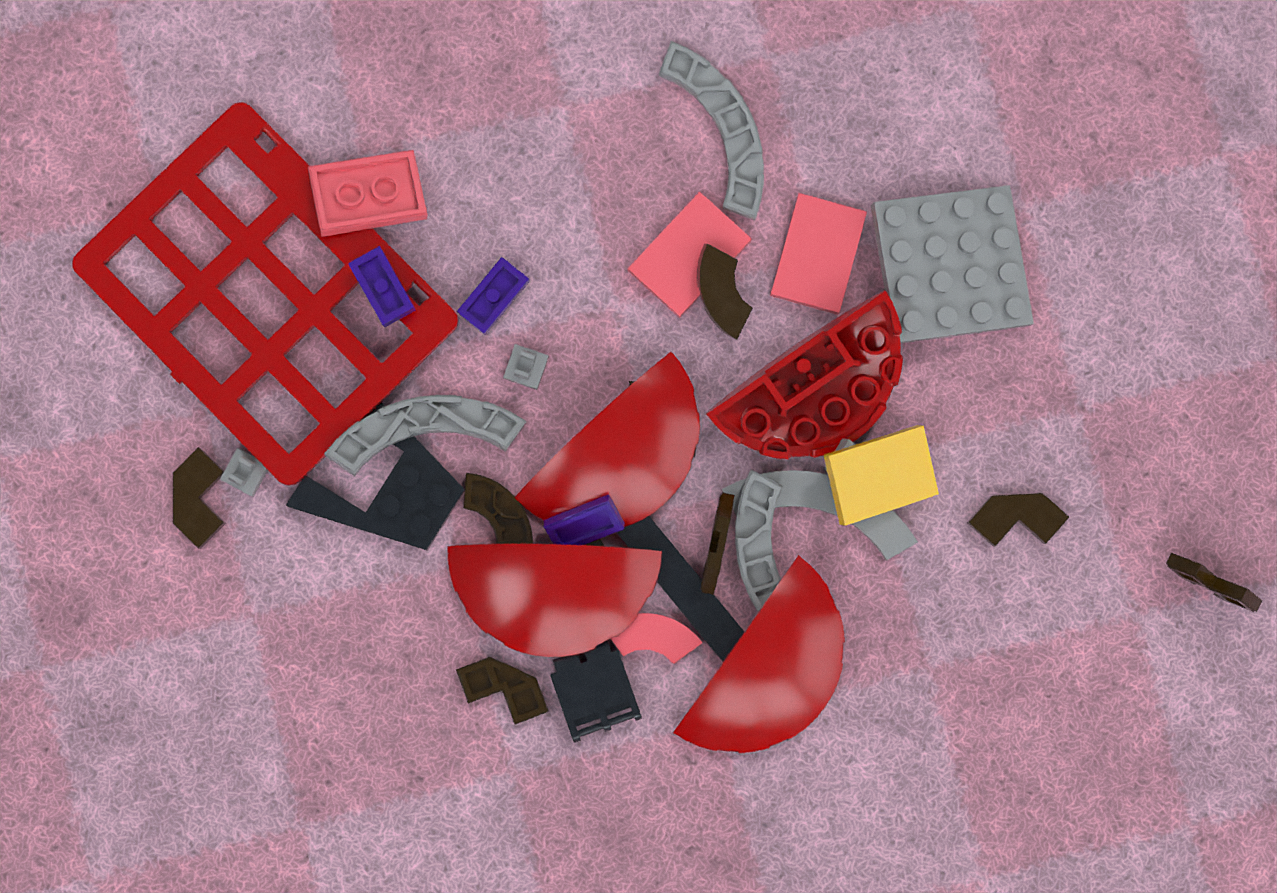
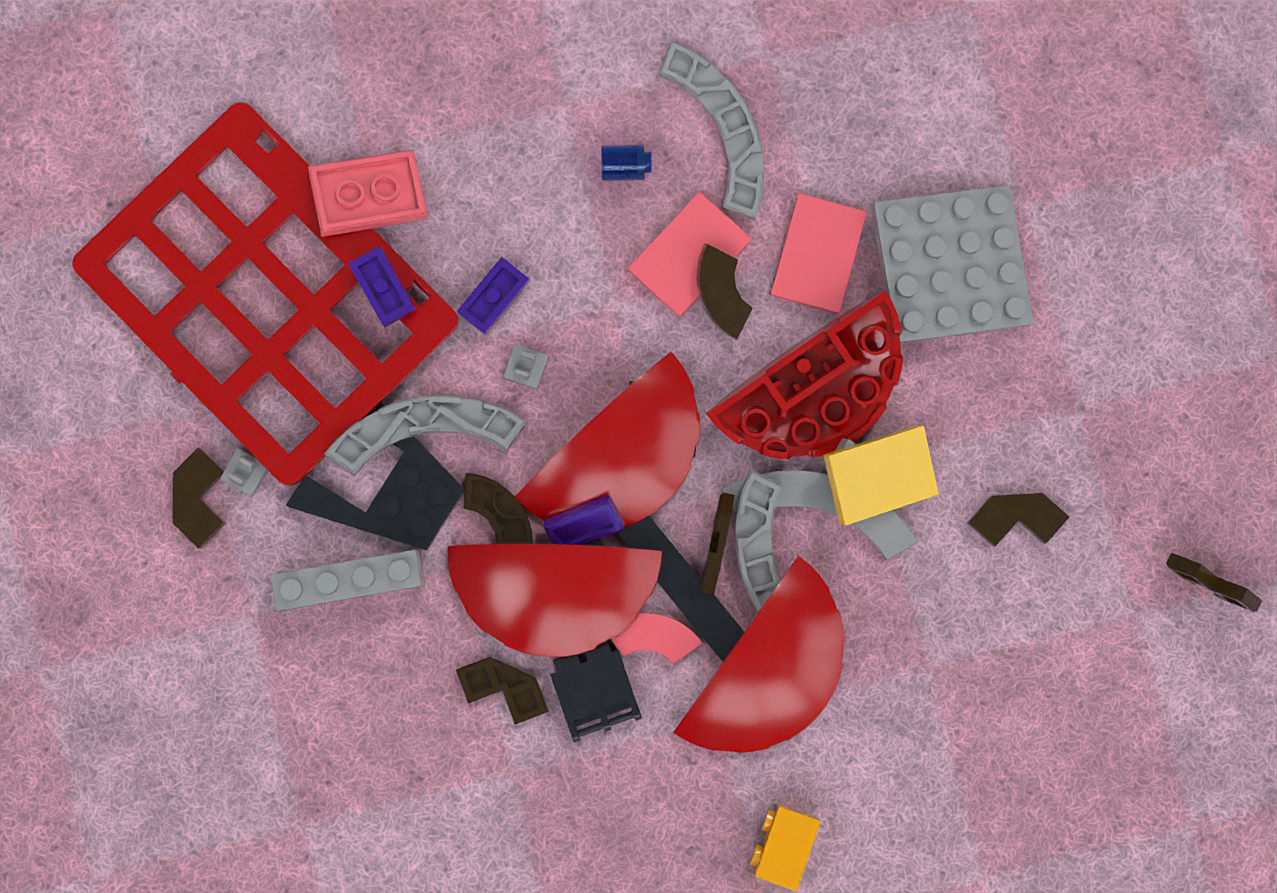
(348, 580): none -> light grey brick
(625, 162): none -> clear blue brick
(785, 846): none -> light orange brick

